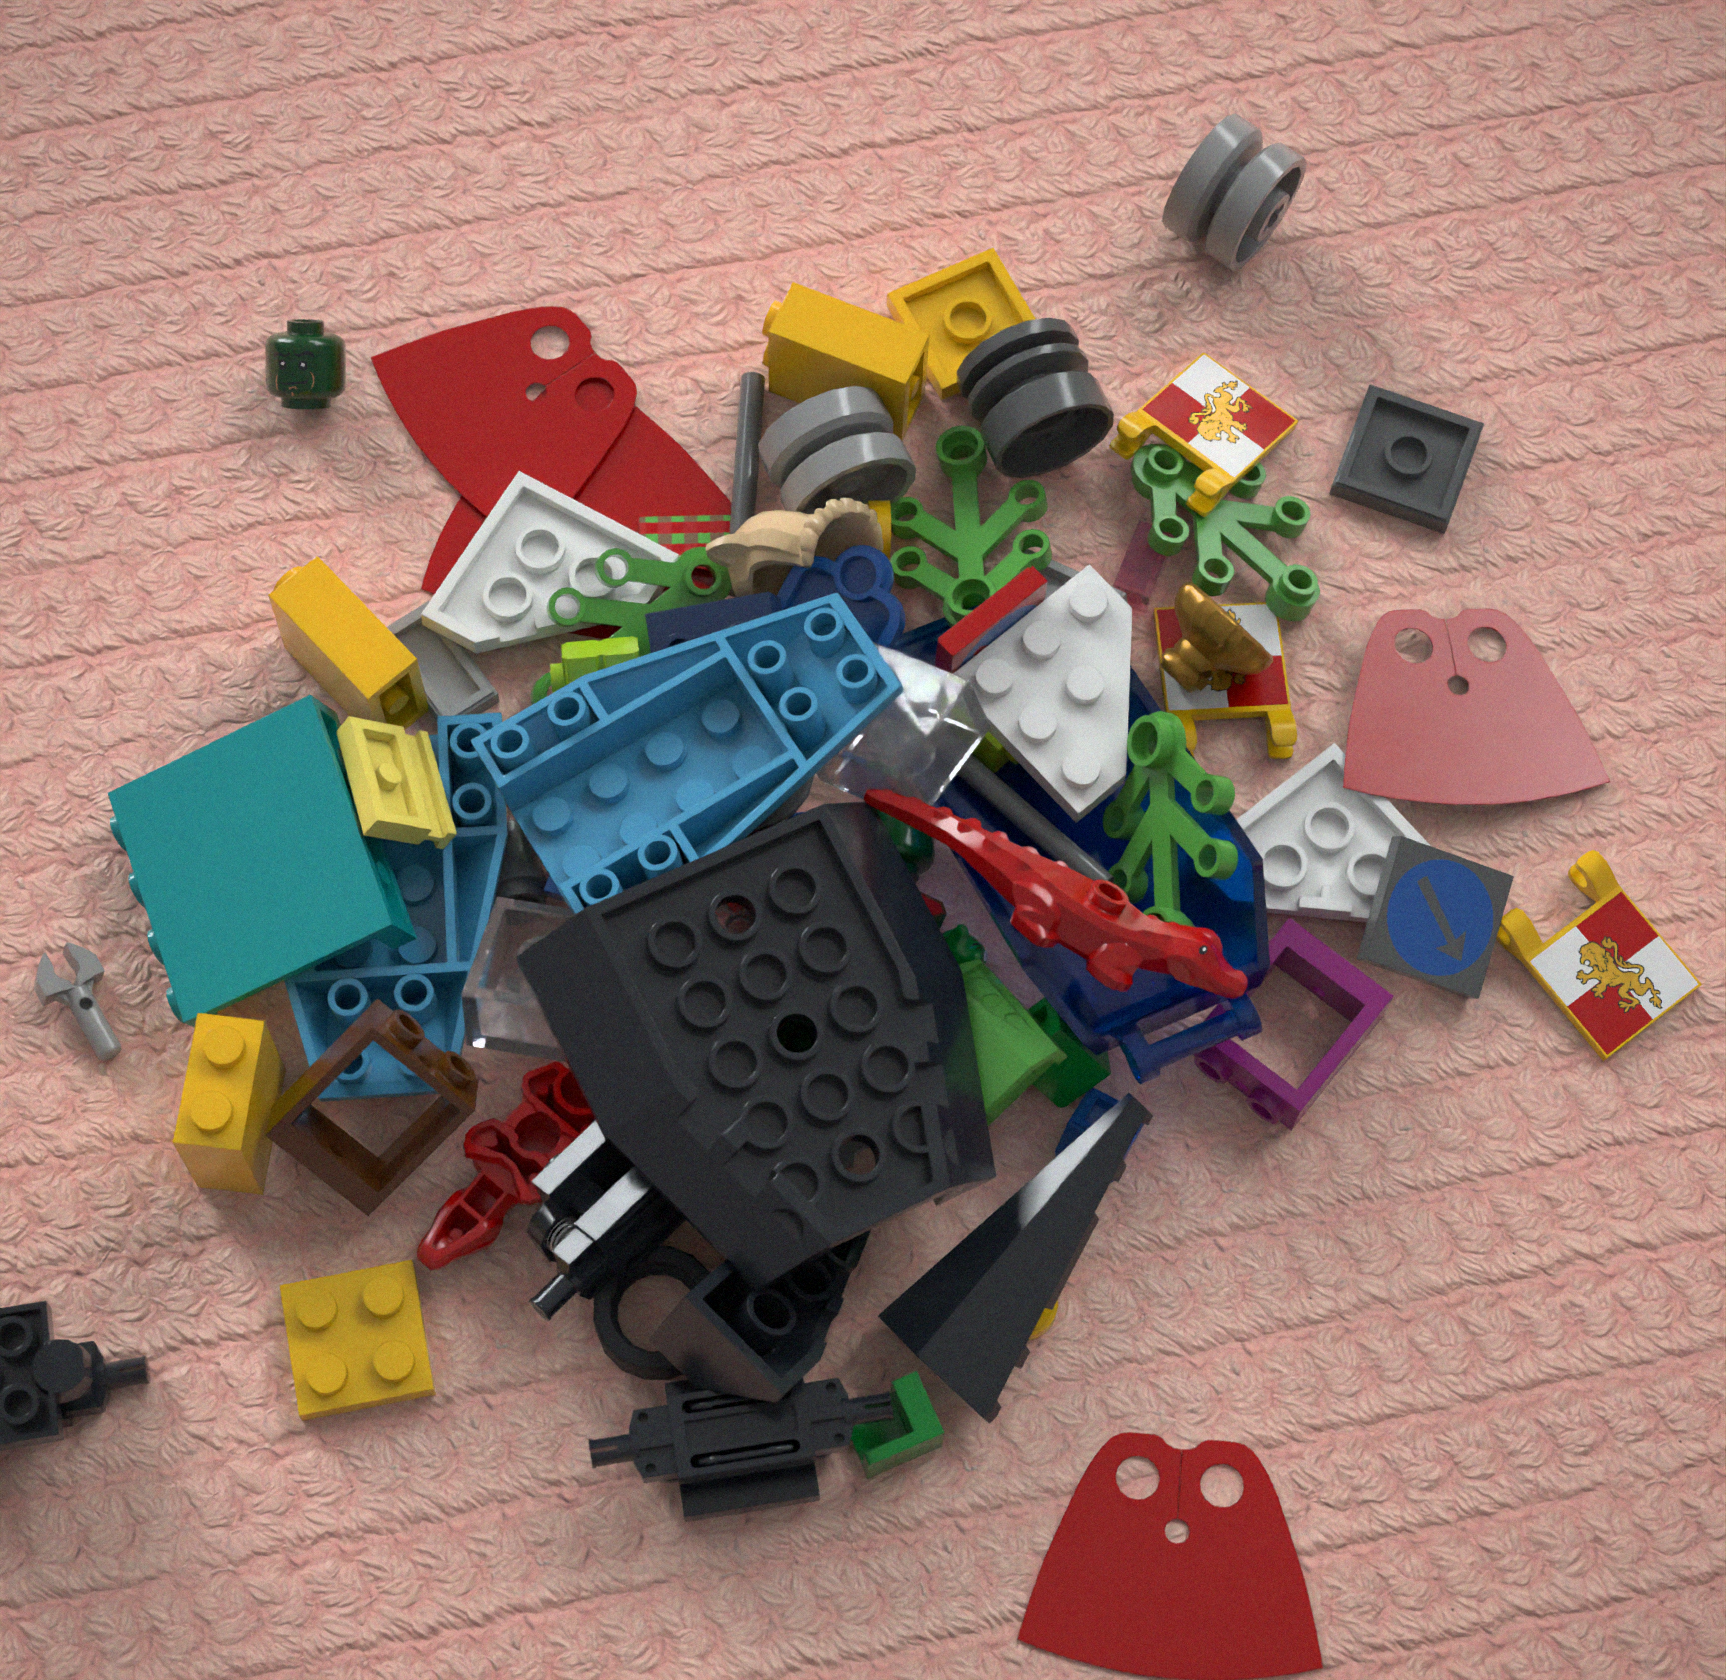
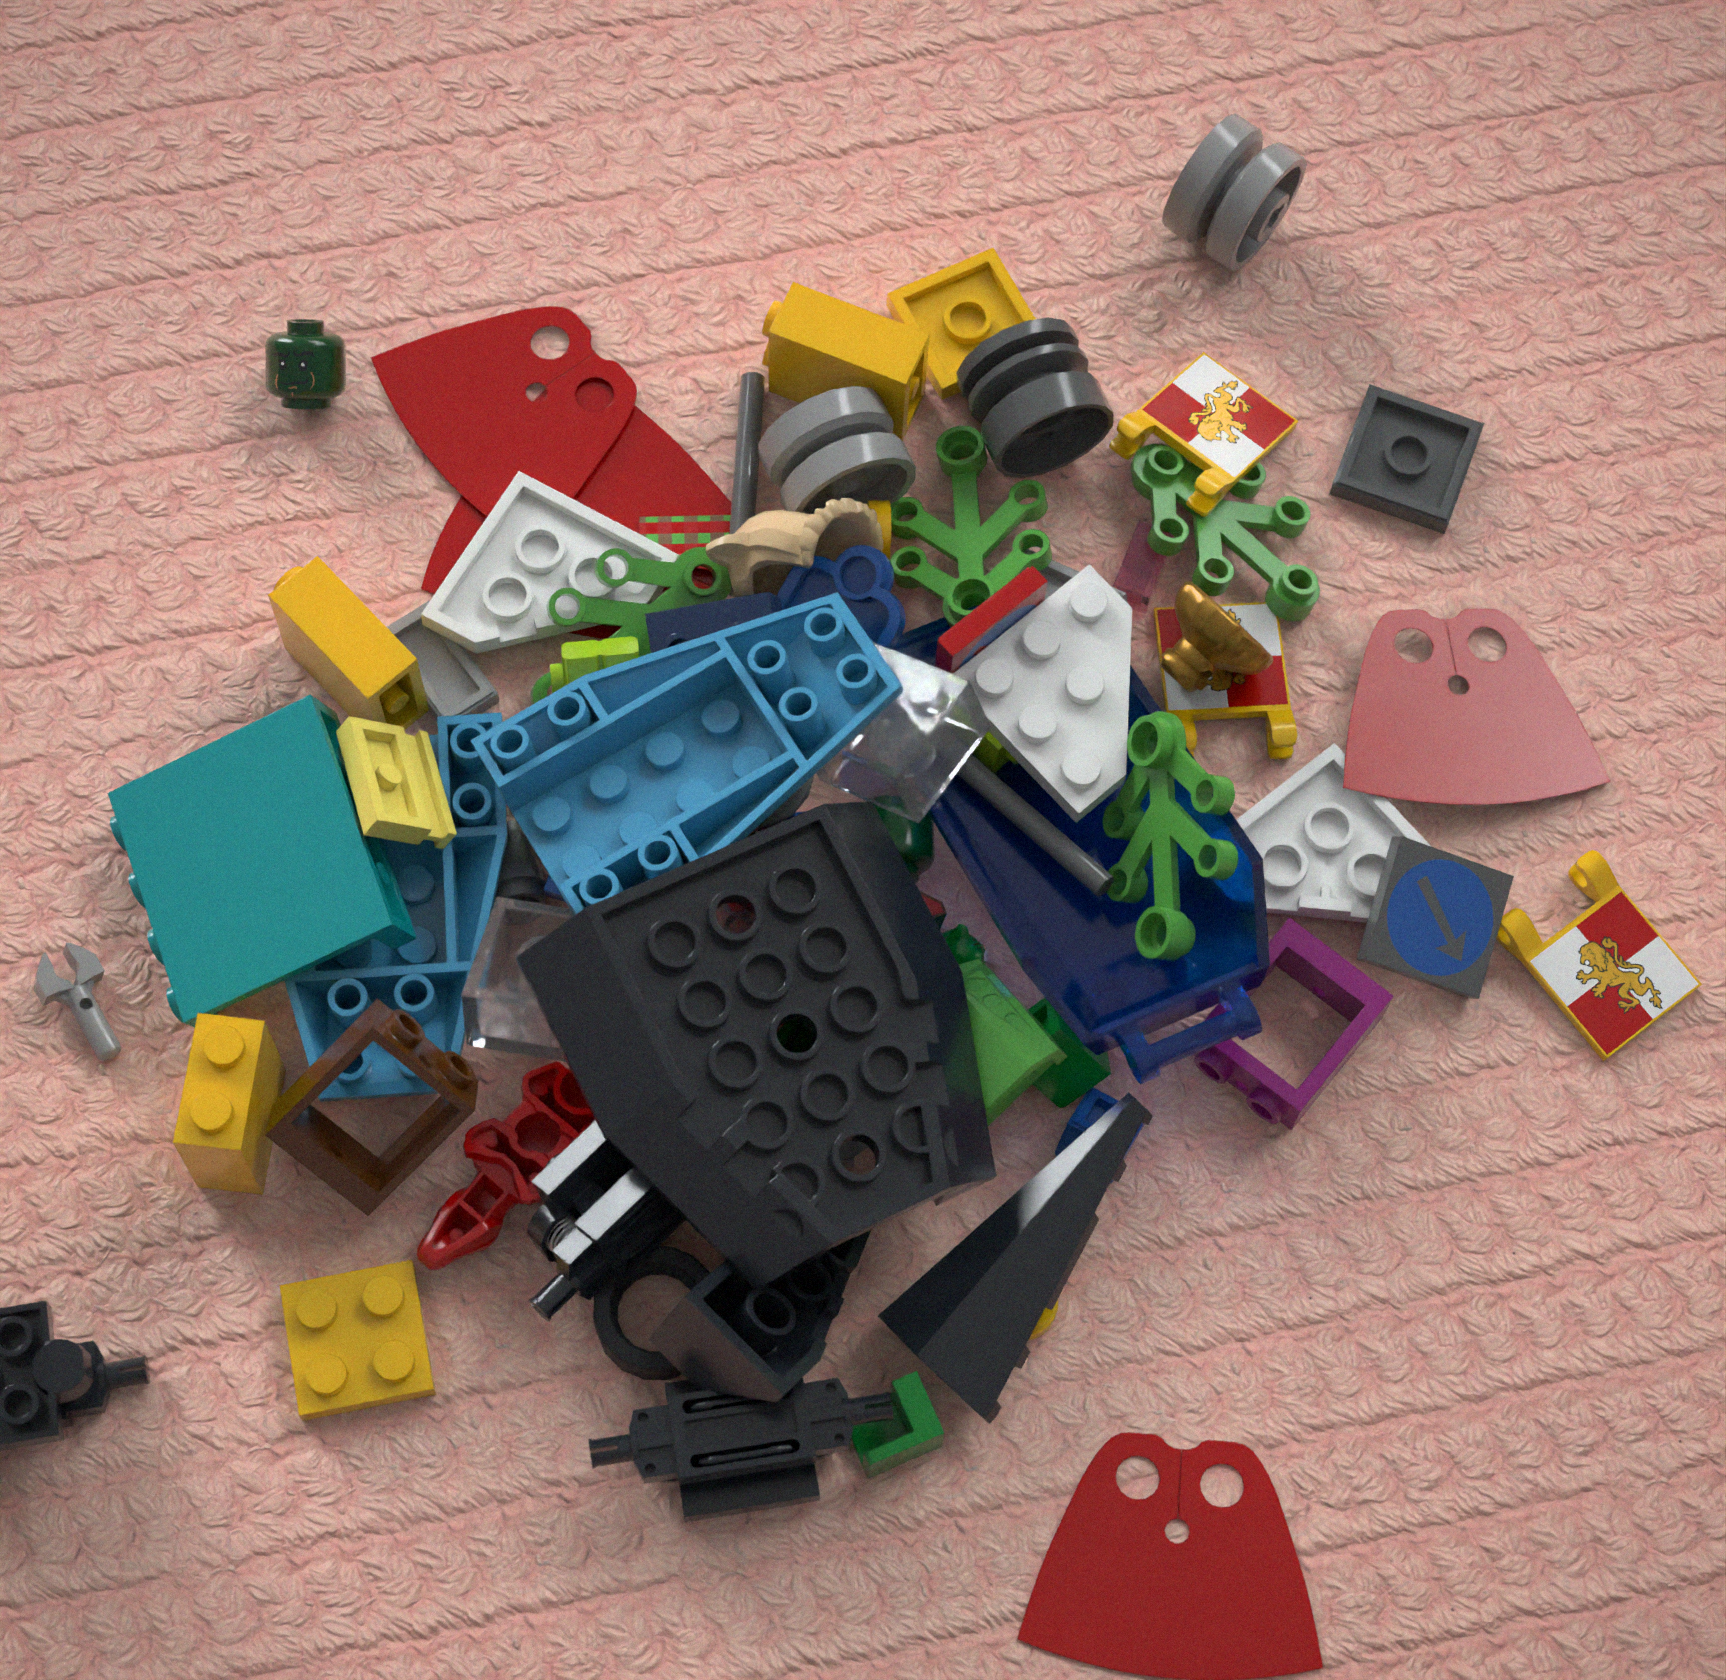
(1071, 909): red animal -> none

